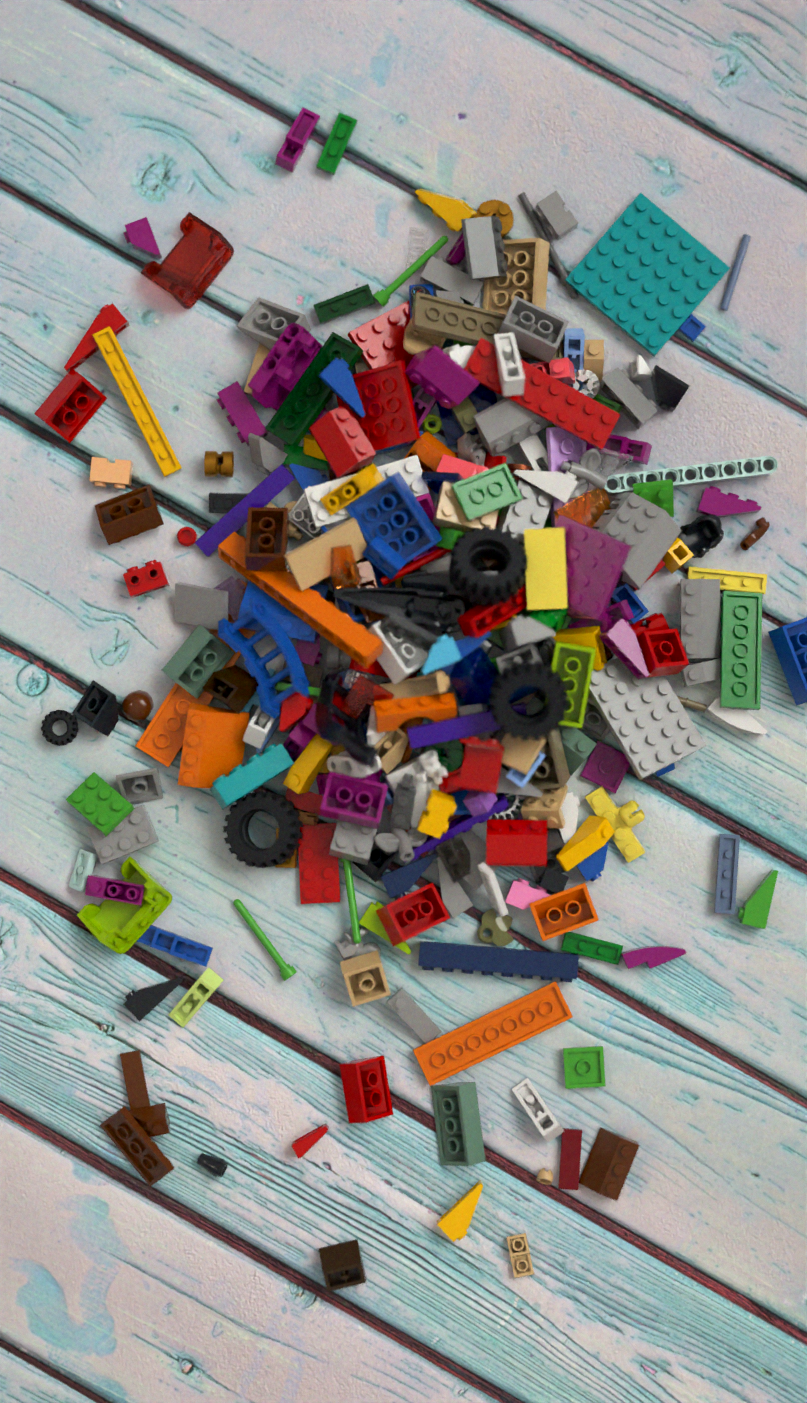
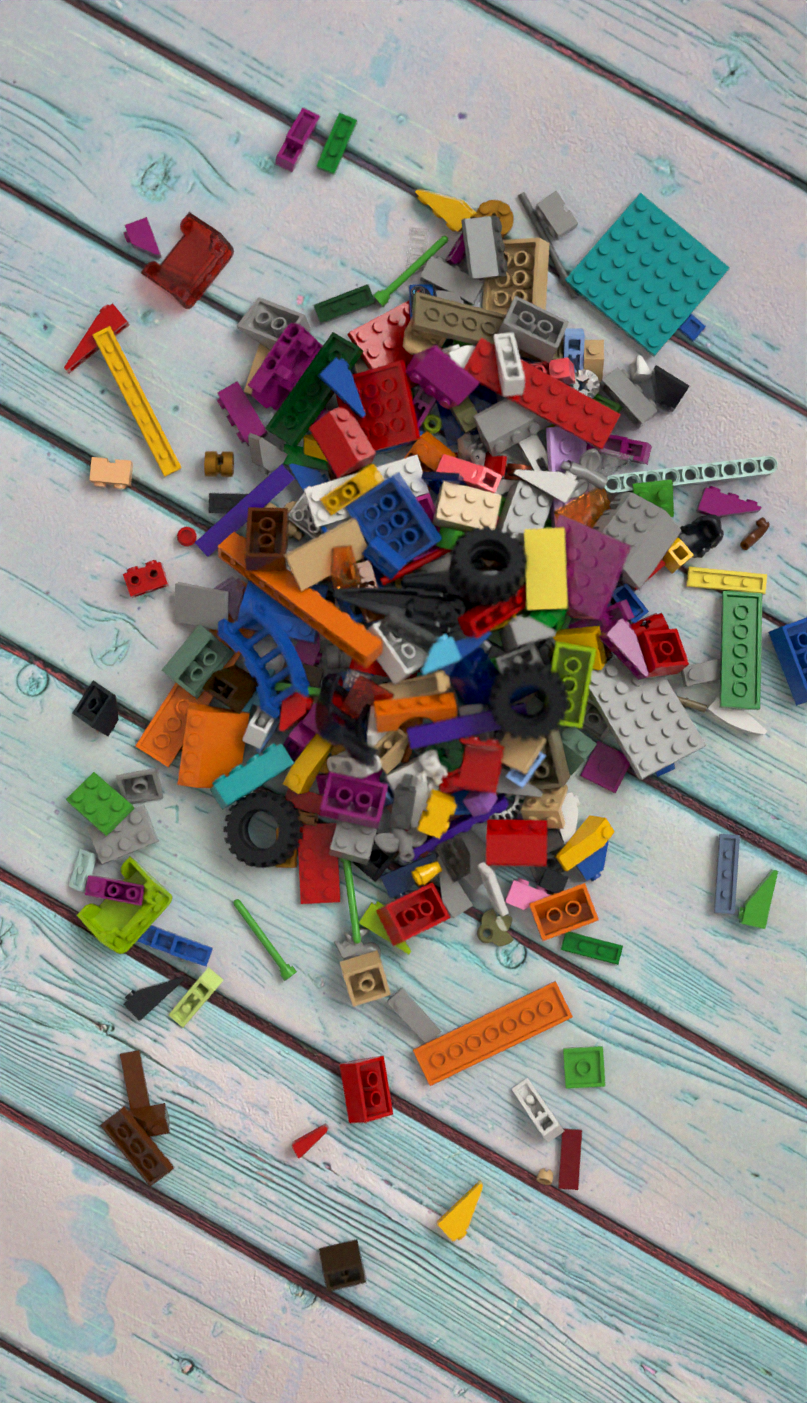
(50, 719): black tyre -> none
(70, 405): red slope -> none
(128, 514): reddish brown slope -> none
(137, 705): reddish brown hair -> none
(213, 1165): black cone -> none
(425, 873): none -> yellow cone
(458, 1124): sand green slope -> none
(486, 492): plate -> none
(498, 959): dark blue brick -> none
(520, 1255): tan slope -> none
(609, 1163): reddish brown slope -> none
(621, 821): light yellow plate -> none
(651, 955): magenta slope -> none
(700, 617): light grey slope -> none
(735, 272): sand blue bar -> none

